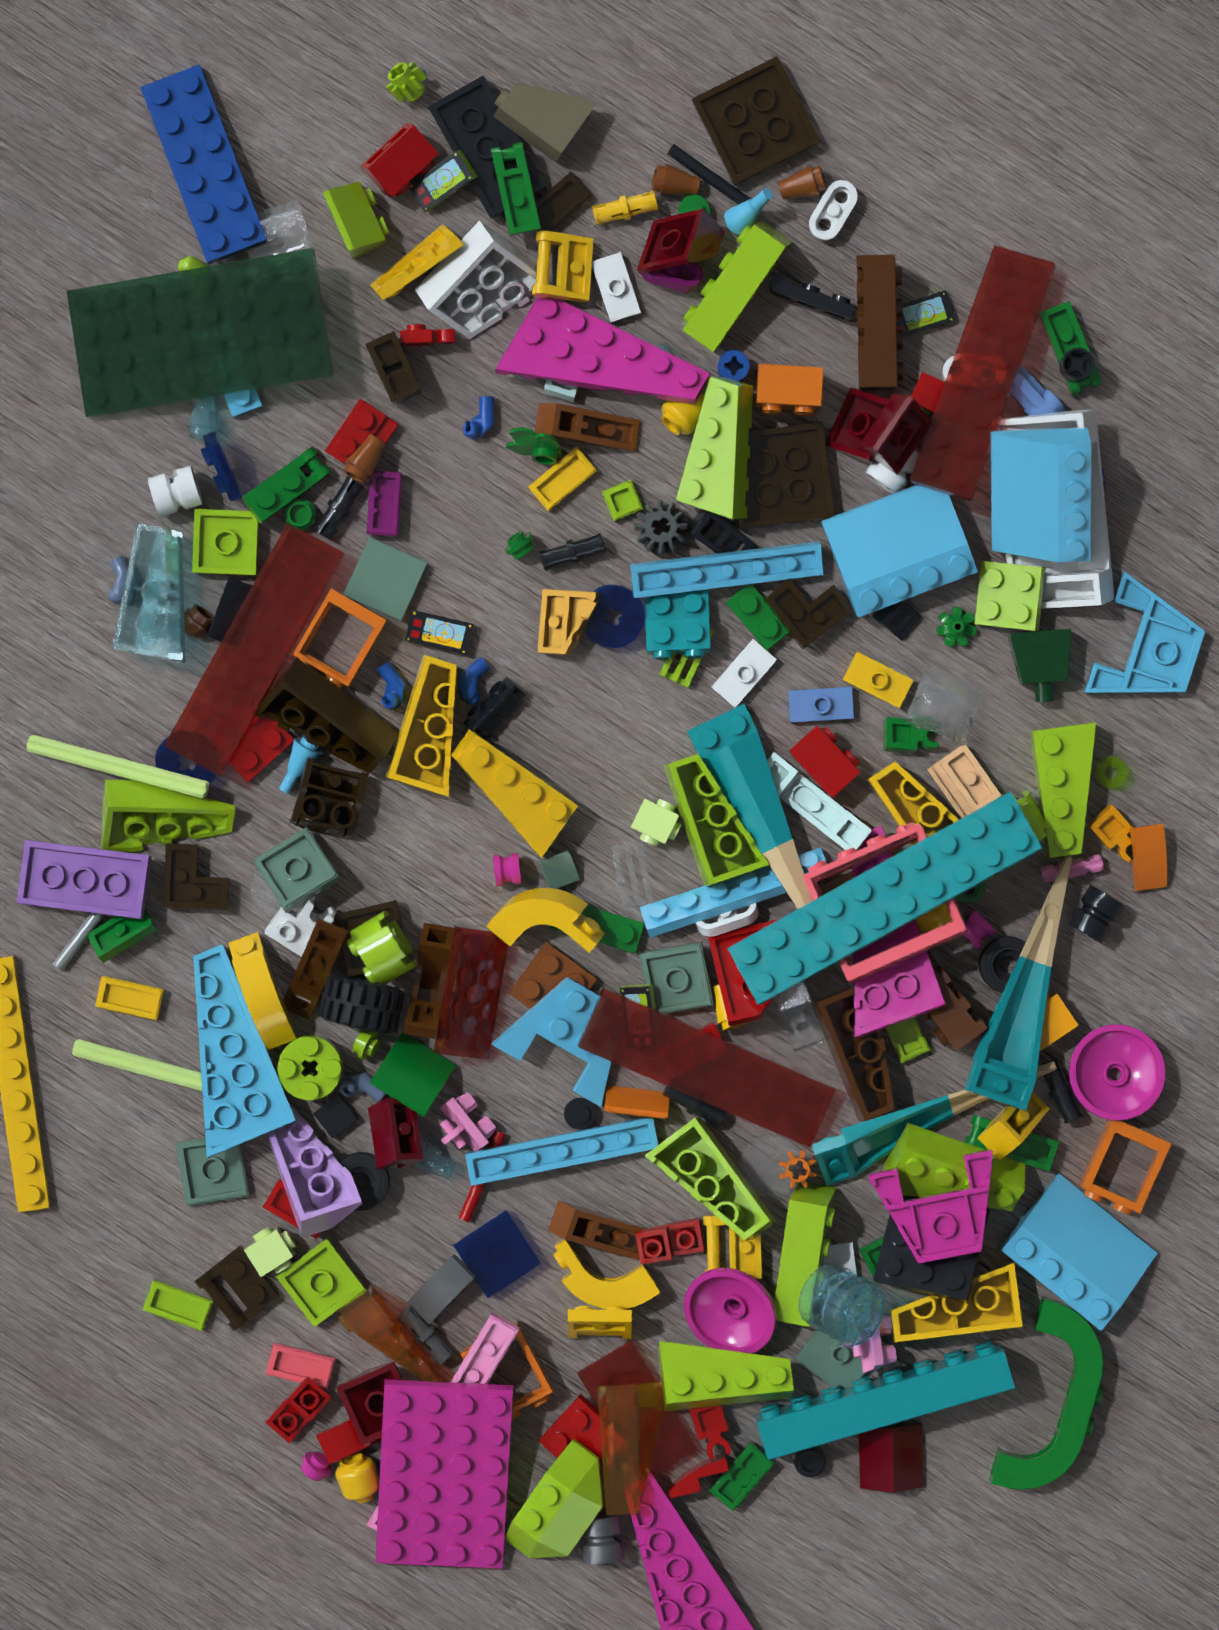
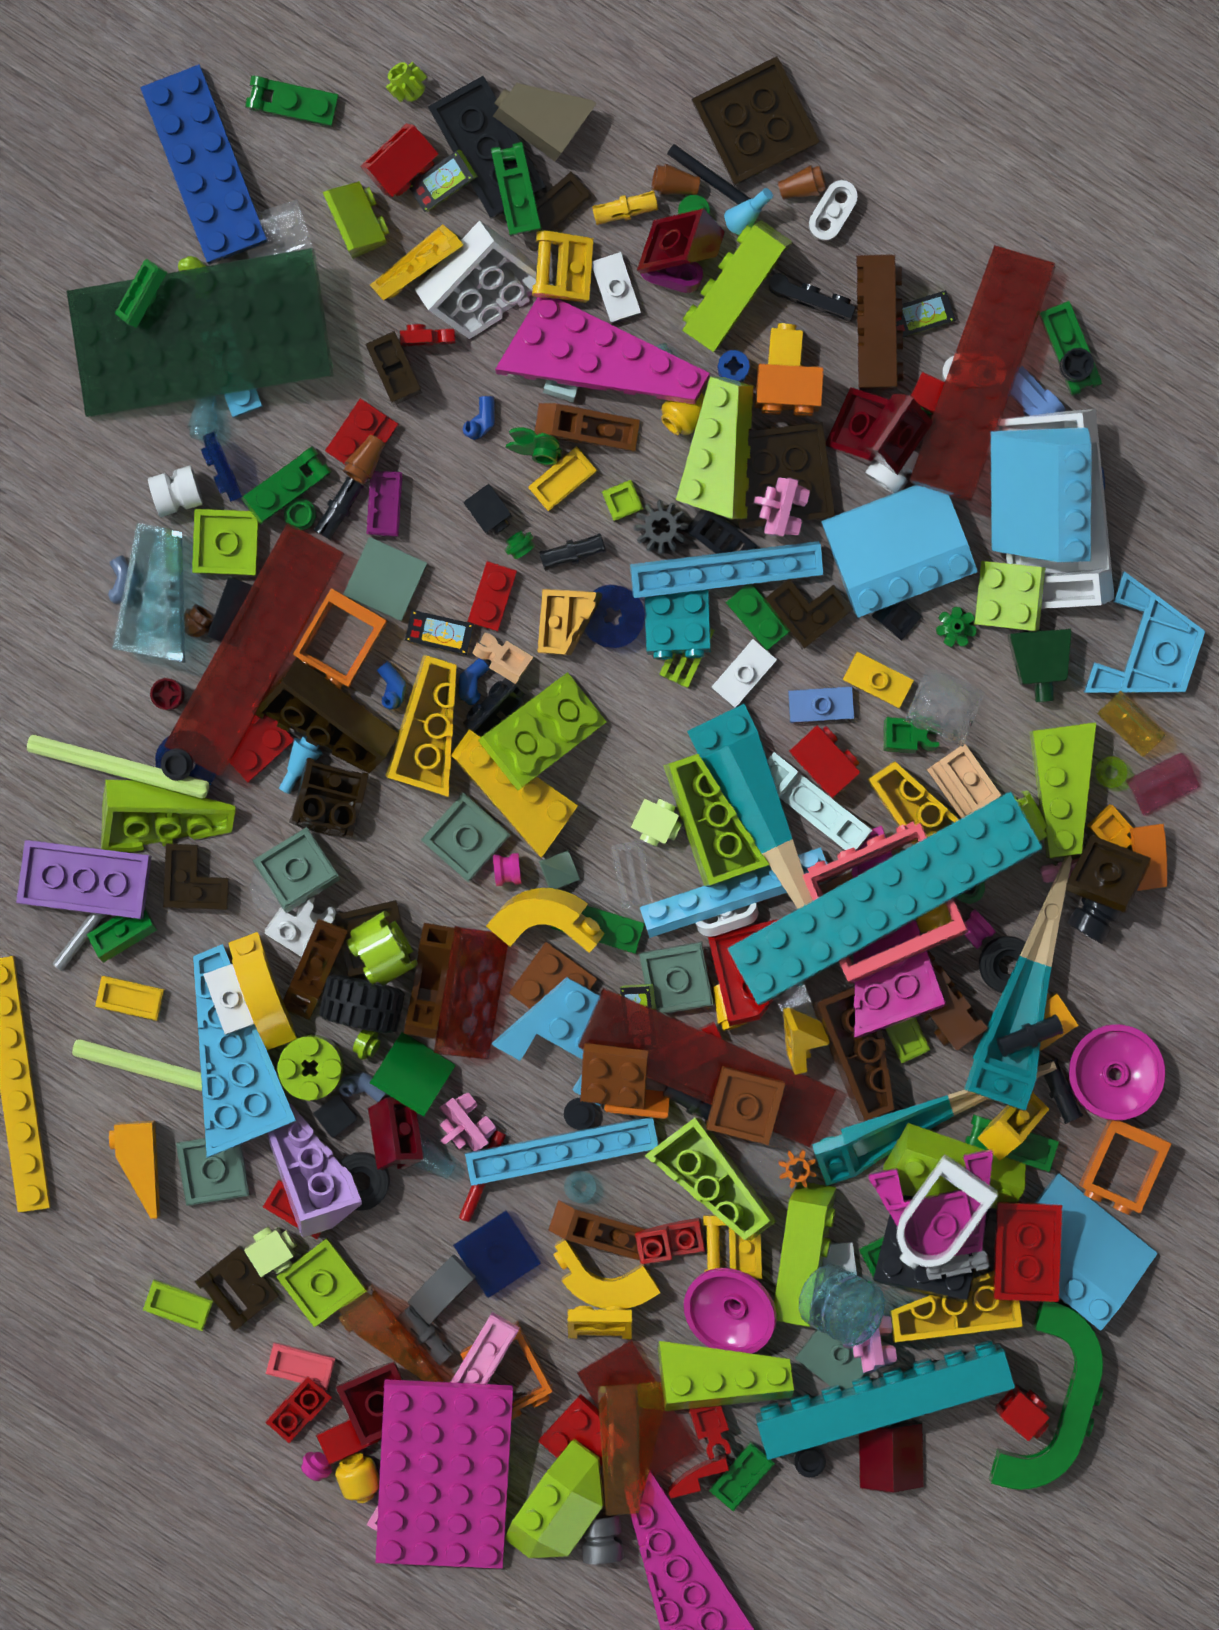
(137, 1154): none -> light orange slope
(141, 293): none -> green plate
(162, 695): none -> dark red wheel
(177, 764): none -> black plate
(228, 999): none -> white plate
(293, 101): none -> green plate
(465, 837): none -> sand green plate
(488, 510): none -> black brick
(492, 596): none -> red plate
(506, 659): none -> light nougat plate
(542, 731): none -> lime piece
(584, 1196): none -> clear light blue plate
(614, 1076): none -> dark orange plate
(745, 1105): none -> dark orange plate
(778, 504): none -> bright pink hips
(785, 345): none -> yellow brick
(800, 1036): none -> yellow slope
(959, 1265): none -> light grey axle
(966, 1182): none -> white window
(1024, 1412): none -> red brick
(1027, 1251): none -> red plate
(1029, 1035): none -> black pin
(1108, 874): none -> dark brown plate
(1131, 723): none -> clear yellow plate
(1163, 783): none -> clear pink slope

